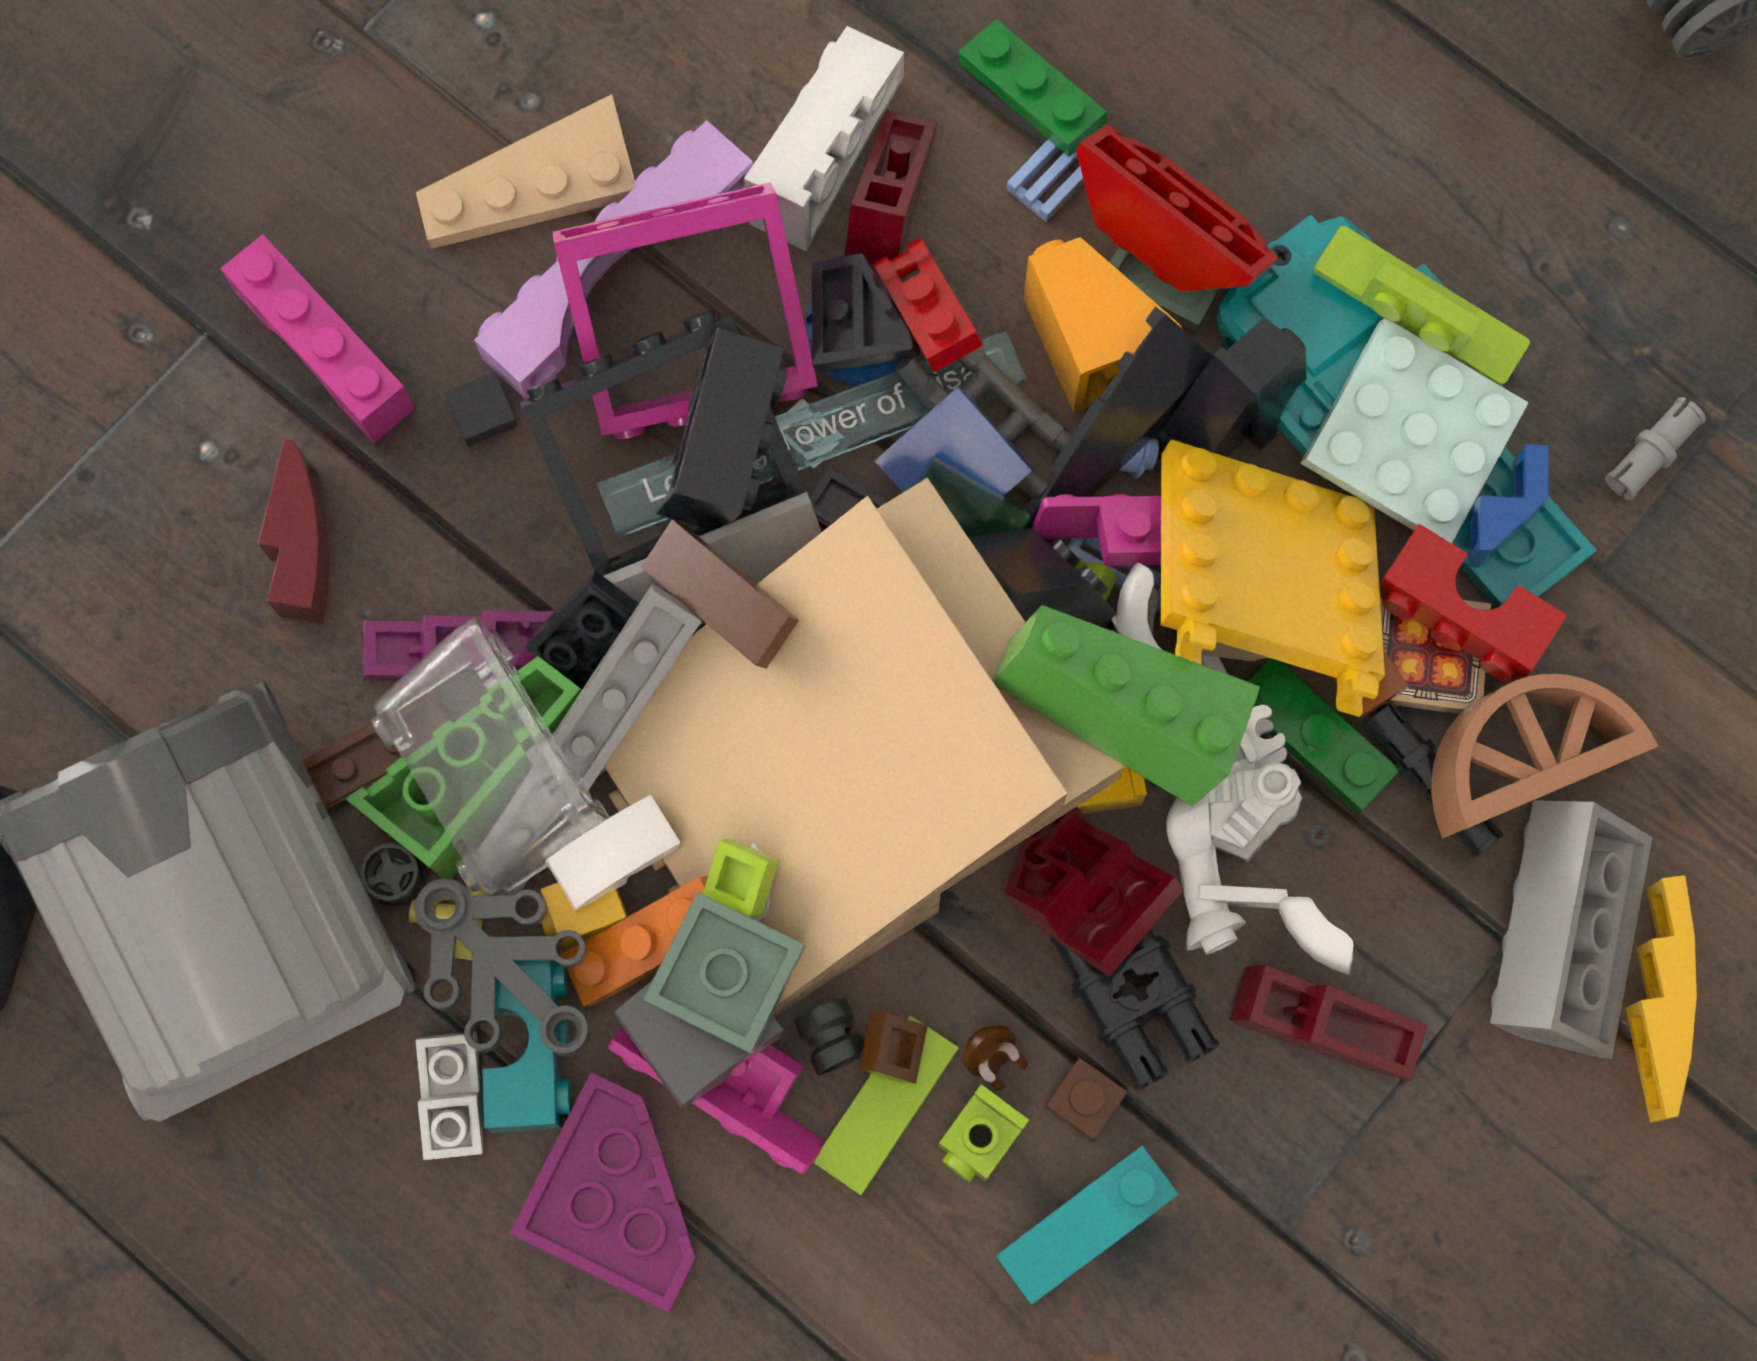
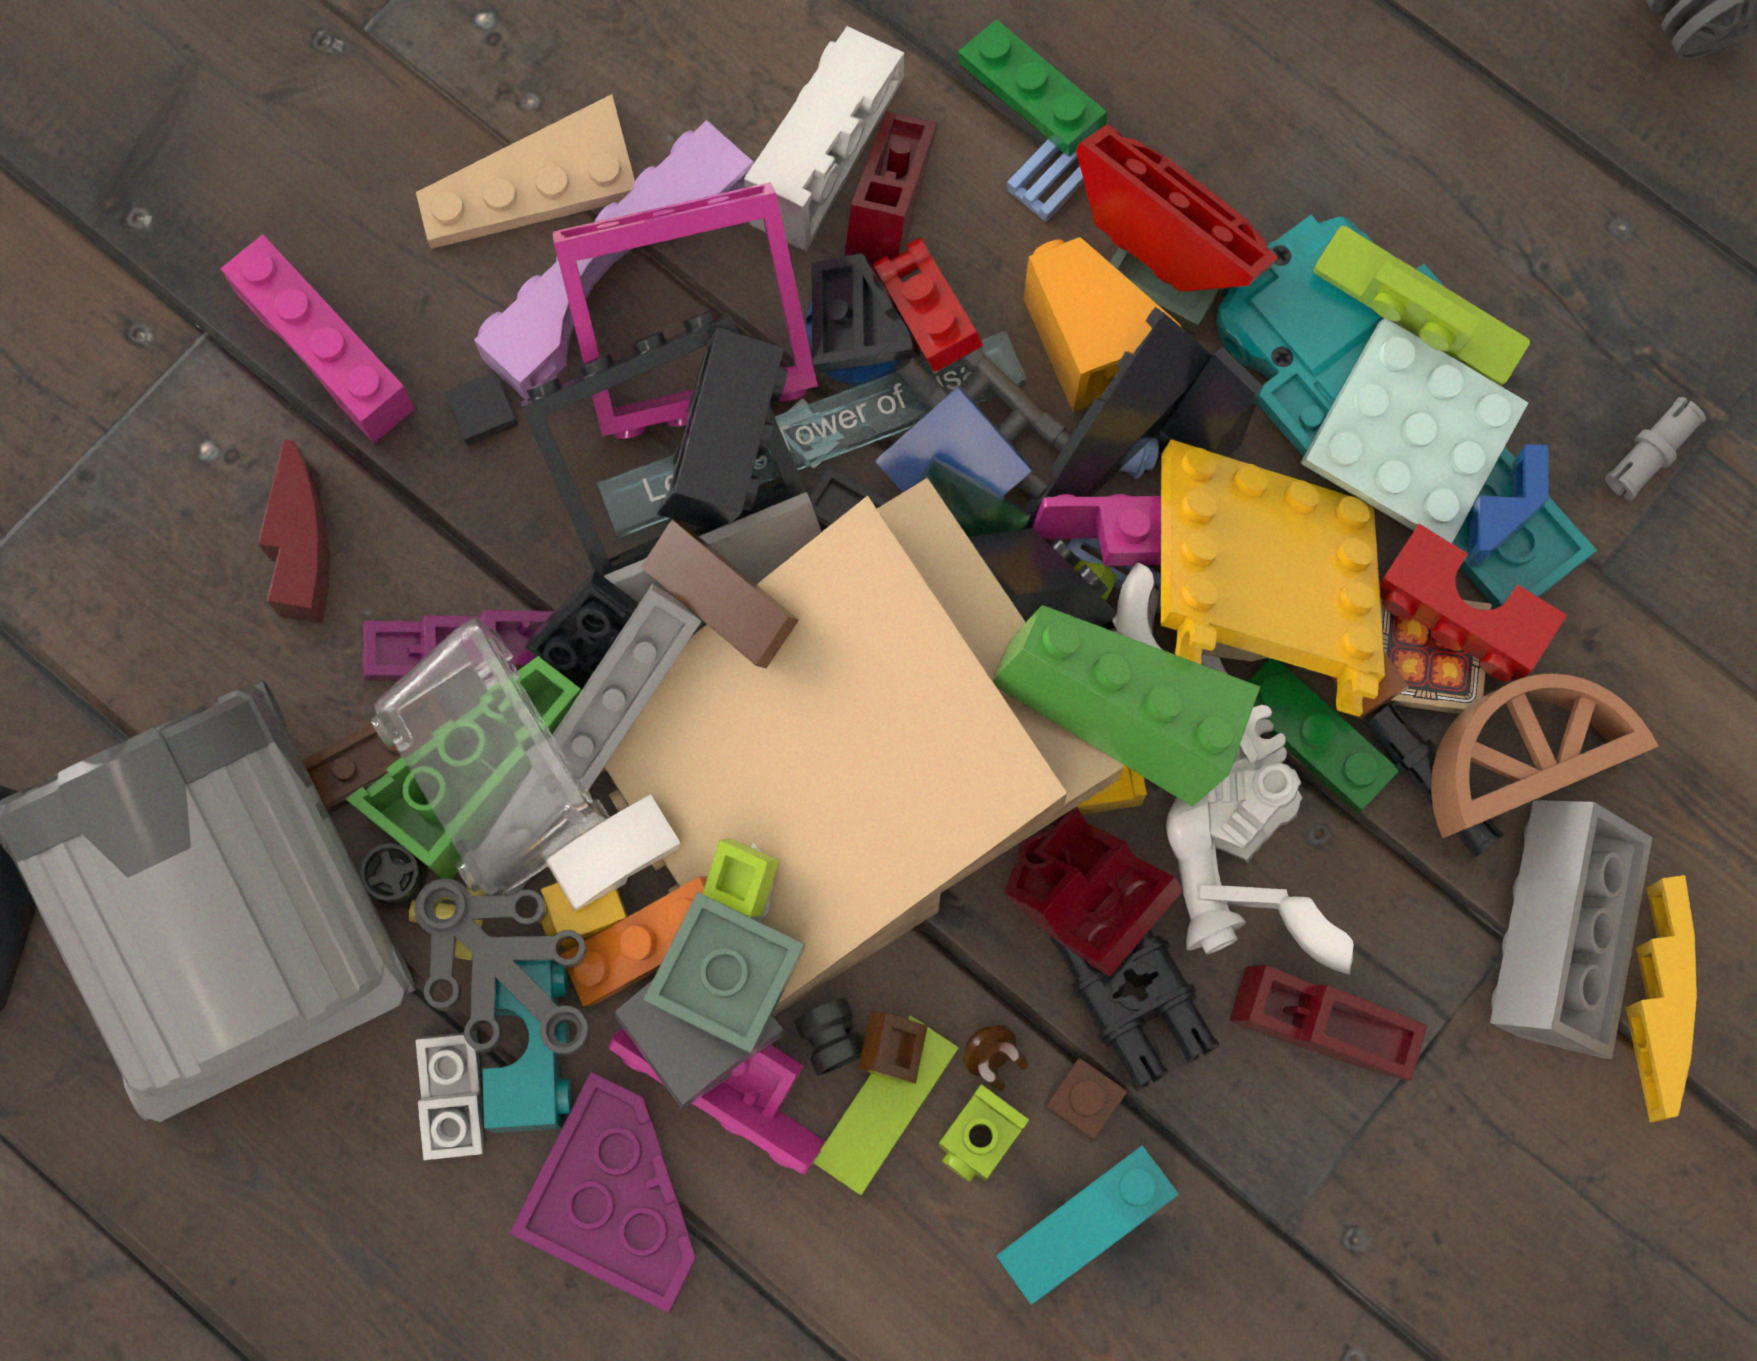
(1279, 365): black arch -> none

